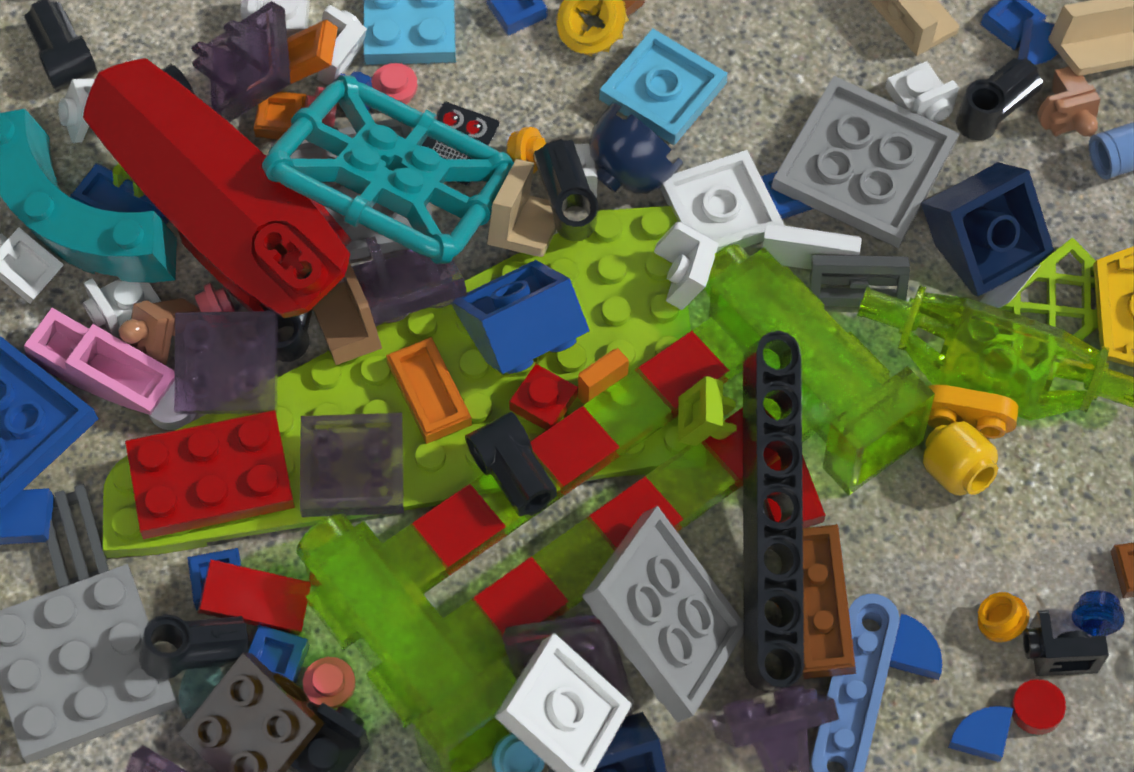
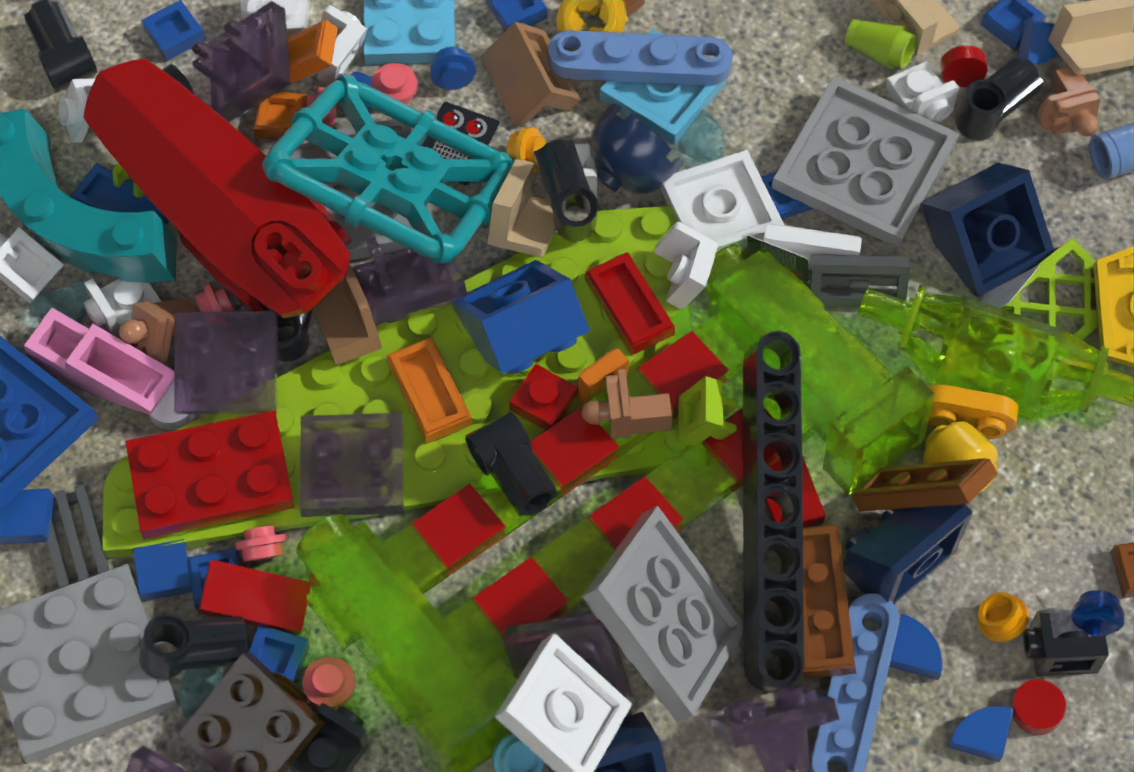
(65, 300): none -> clear light blue tile
(162, 570): none -> blue tile
(173, 30): none -> blue tile
(261, 544): none -> coral plate
(452, 68): none -> blue plate
(523, 75): none -> medium nougat panel
(626, 413): none -> nougat piece
(629, 303): none -> red tile
(640, 58): none -> medium blue plate
(703, 139): none -> clear light blue tile
(797, 264): none -> black sticker
(882, 42): none -> lime cone
(904, 548): none -> dark blue slope
(925, 485): none -> dark orange tile
(963, 65): none -> red tile

